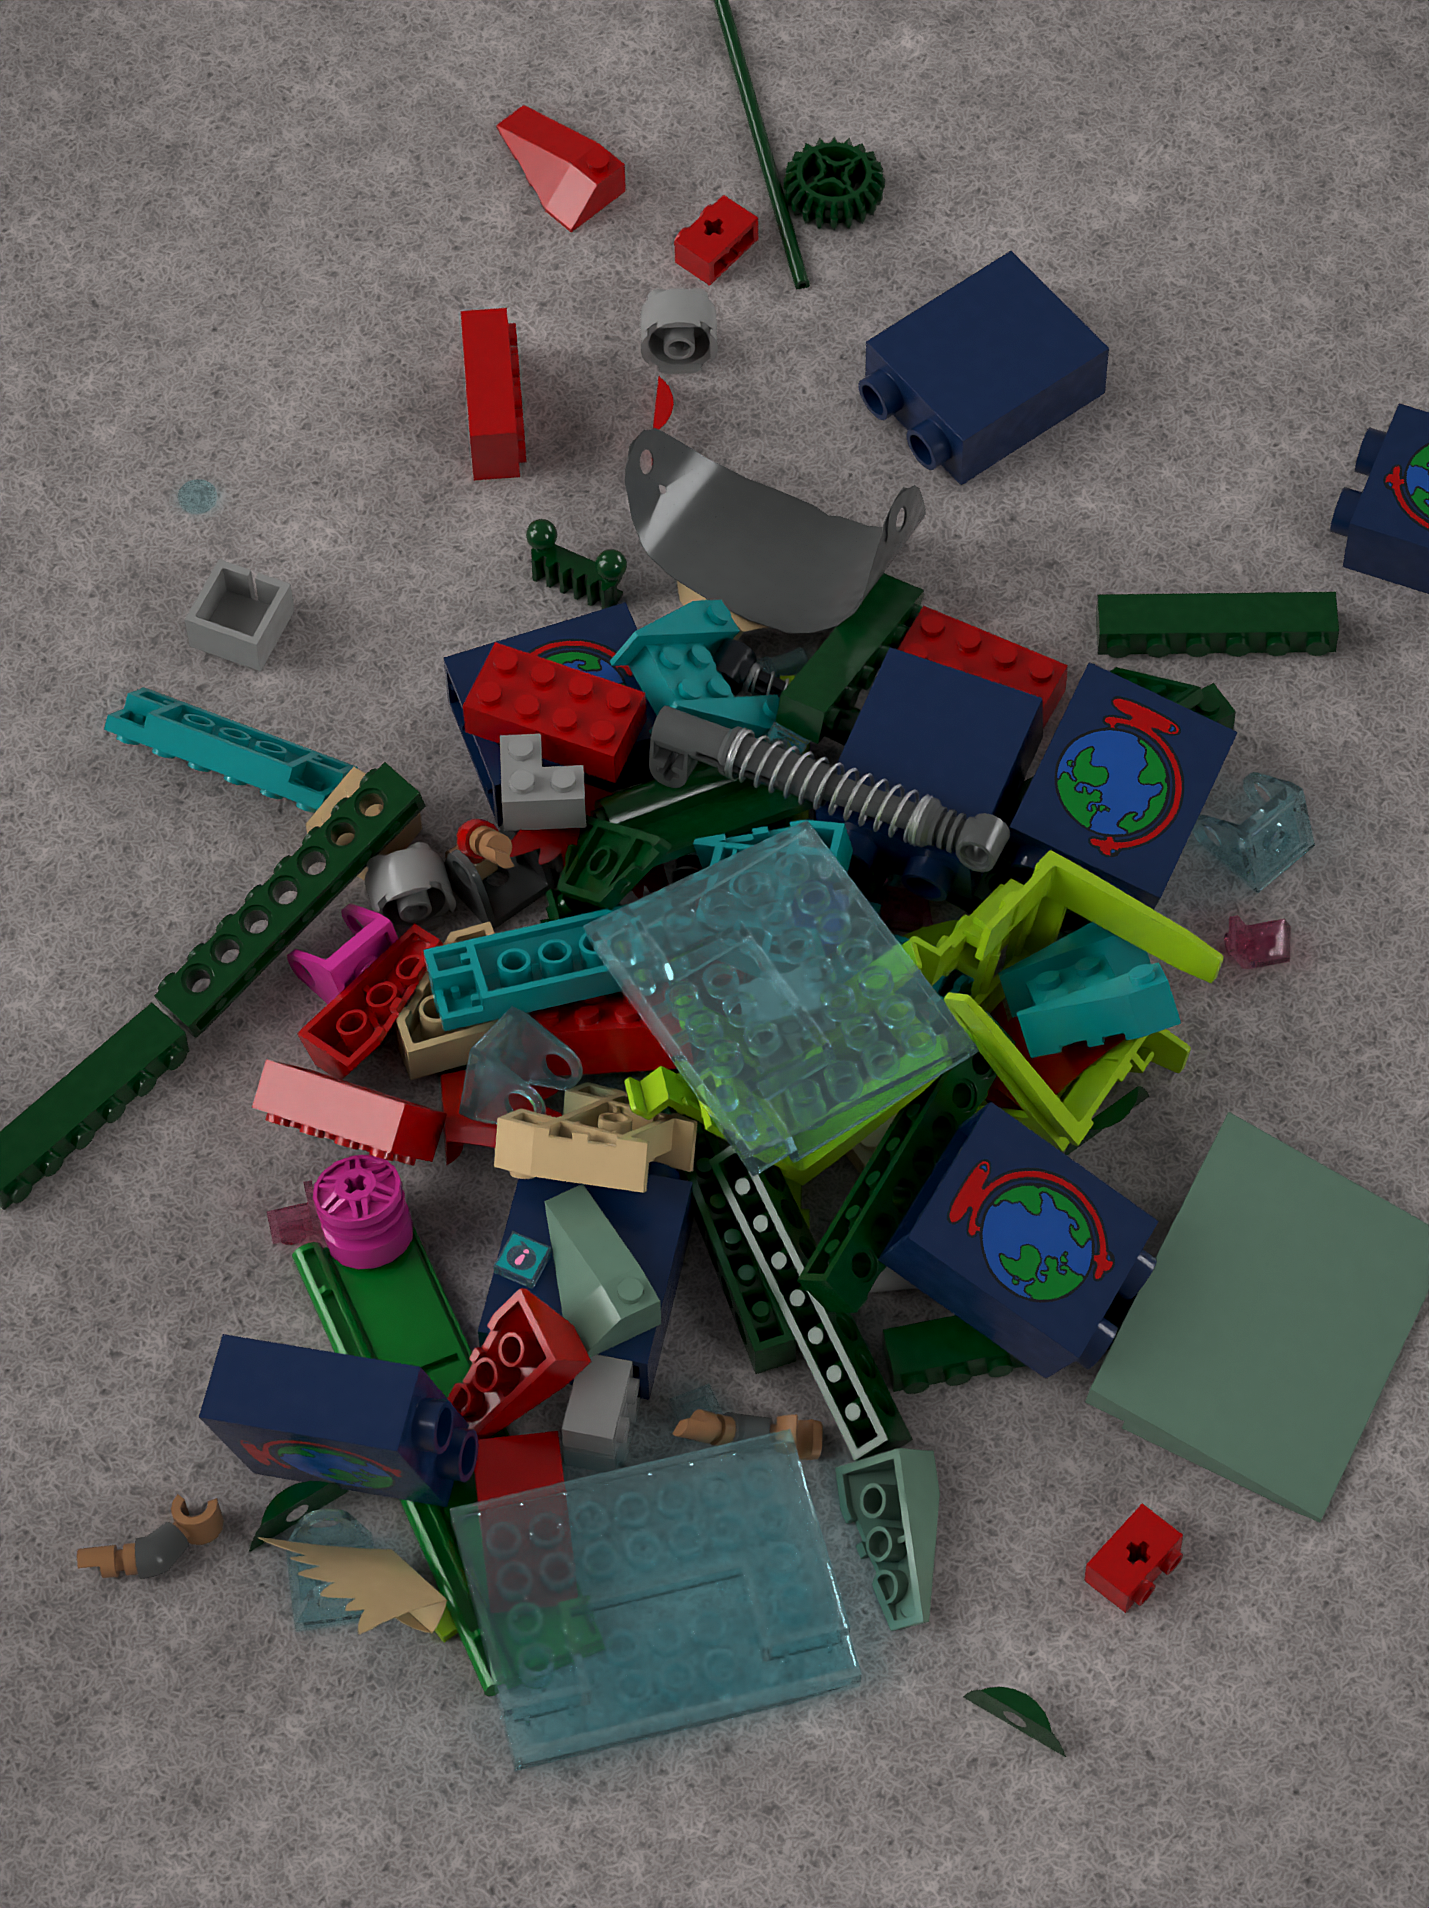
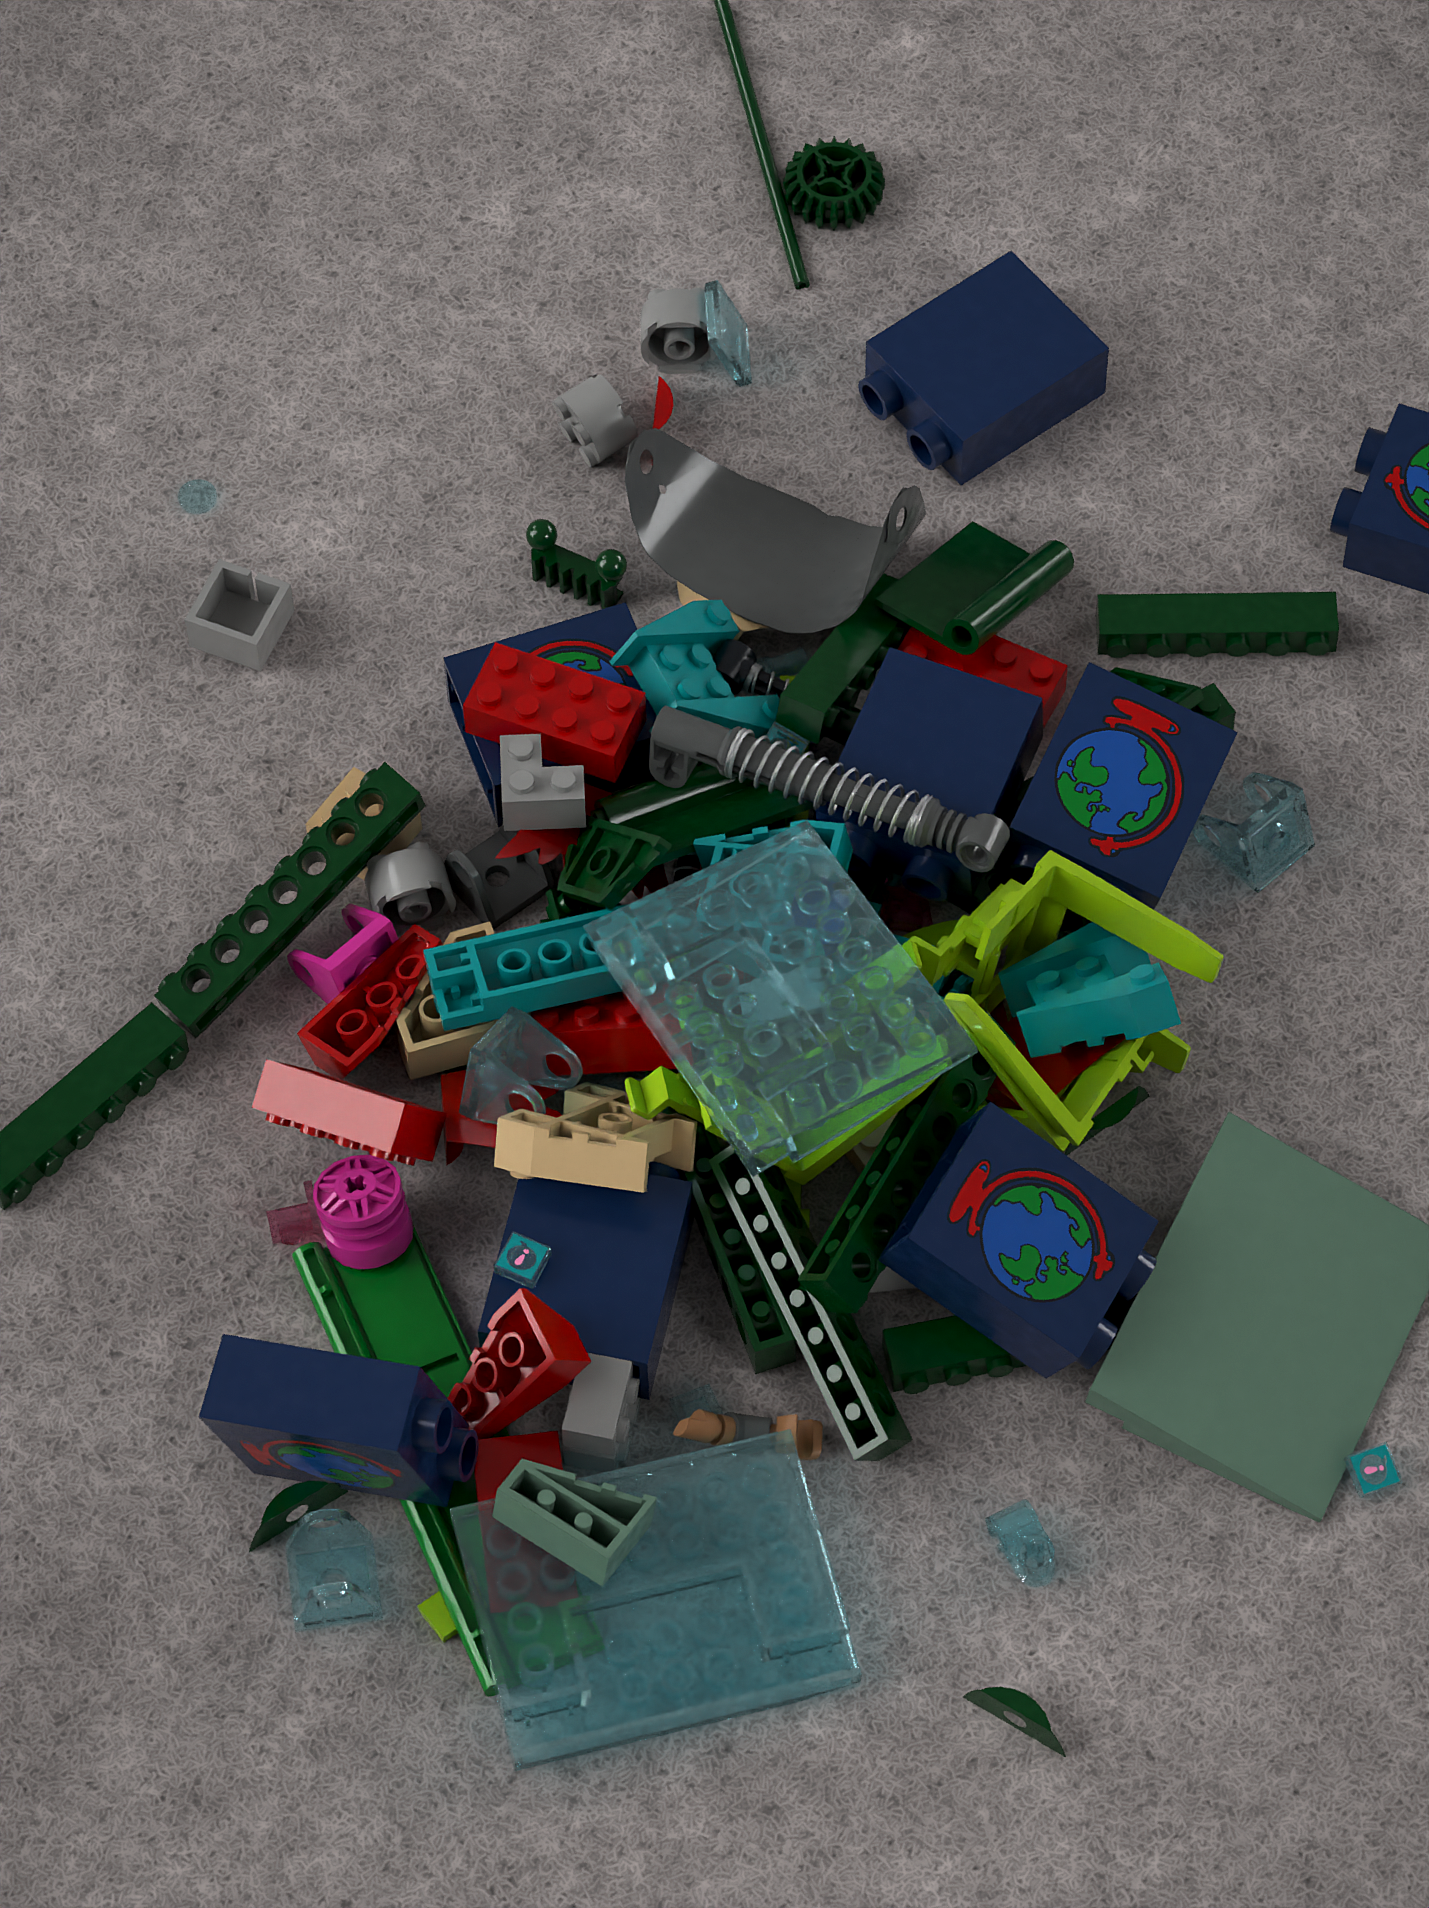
(161, 1548): medium nougat piece -> none
(227, 748): teal slope -> none
(375, 1579): tan piece -> none
(483, 846): medium nougat piece -> none
(493, 394): red brick -> none
(564, 167): red wedge -> none
(573, 1519): none -> sand green wedge
(595, 419): none -> light grey brick
(597, 1275): sand green wedge -> none
(716, 239): red brick -> none
(727, 333): none -> clear light blue tile
(896, 1513): sand green wedge -> none
(974, 587): none -> dark green door
(1021, 1539): none -> clear light blue piece
(1140, 1536): red brick -> none
(1258, 943): clear pink bracket -> none
(1373, 1470): none -> tile

